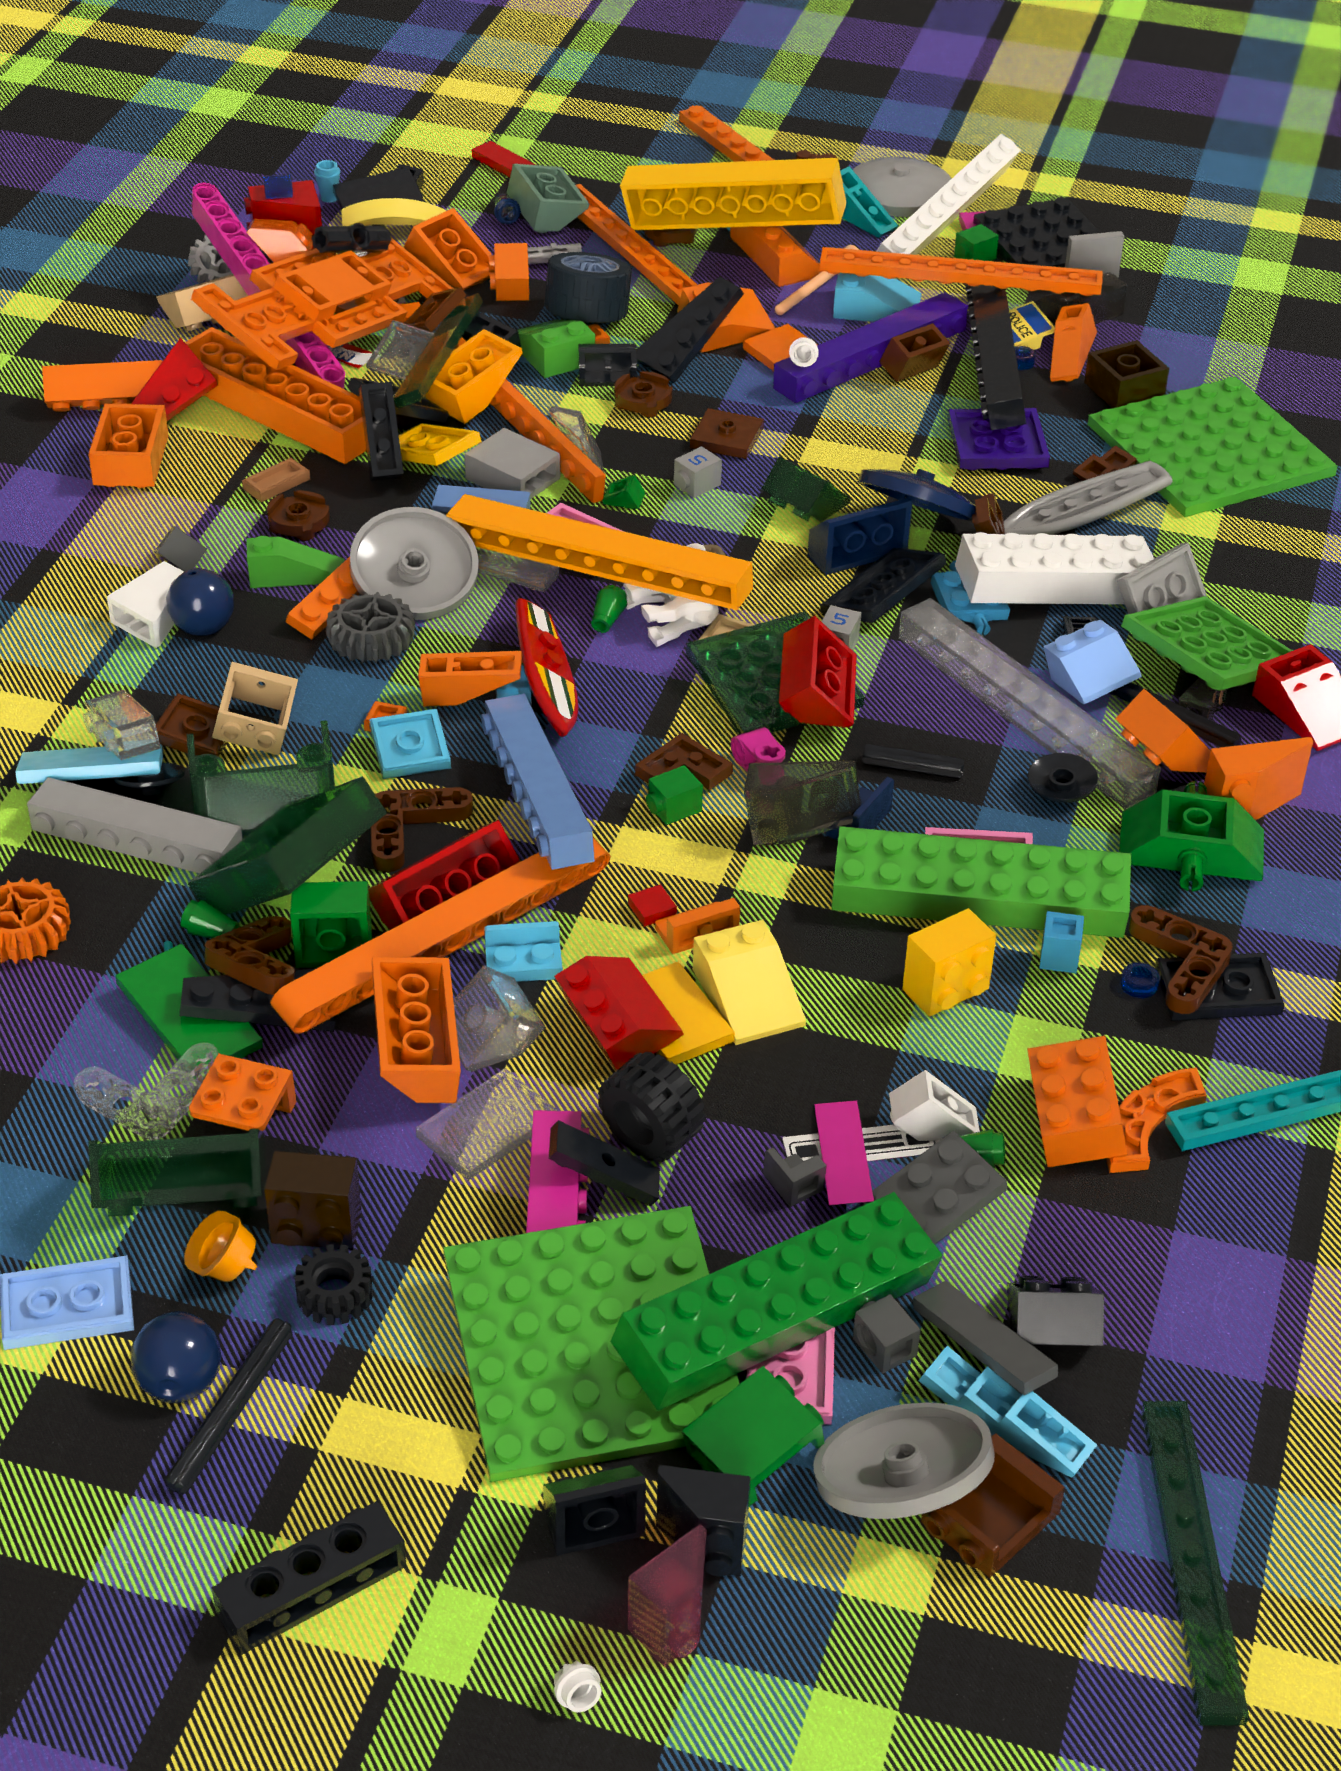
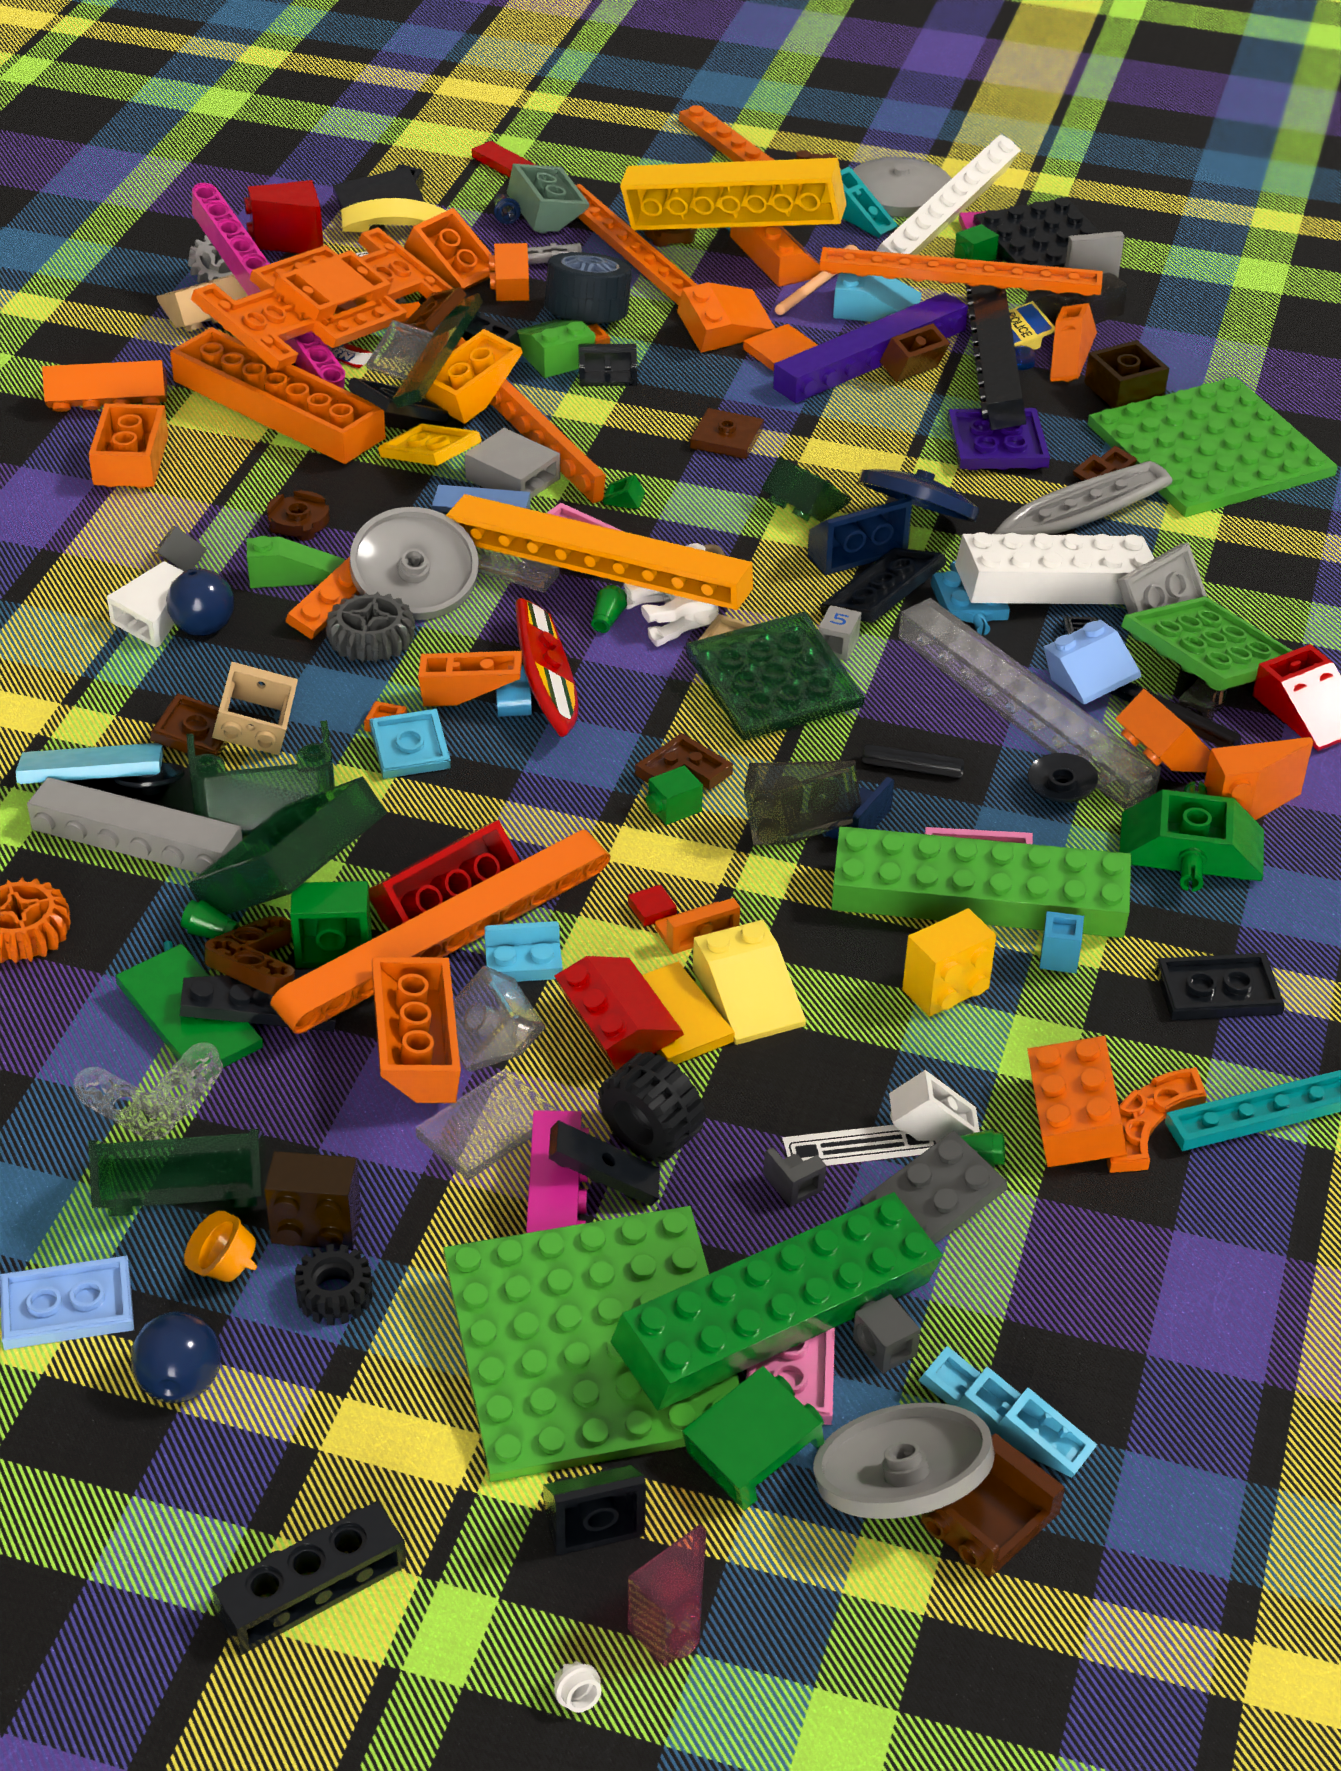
(121, 724): clear brick -> none
(177, 381): red wing -> none
(228, 1407): black axle -> none
(243, 1093): orange bracket -> none
(276, 479): medium nougat tile -> none
(278, 186): clear blue tile -> none
(280, 238): orange slope -> none
(326, 176): medium azure cone -> none
(354, 238): black piece -> none
(381, 431): black brick -> none
(456, 806): reddish brown beam -> none
(538, 782): medium blue brick -> none
(575, 428): clear slope -> none
(643, 393): reddish brown plate -> none
(684, 335): black wing -> none
(697, 472): light grey brick -> none
(708, 1499): black slope -> none
(756, 747): dark pink piece -> none
(803, 352): white plate -> none
(817, 676): red slope -> none
(843, 1153): dark pink sticker -> none
(985, 1337): dark grey tile -> none
(988, 515): reddish brown plate -> none
(1056, 1312): slope -> none
(1140, 980): clear blue tile -> none
(1194, 1565): clear green tile -> none
(1196, 957): reddish brown beam -> none

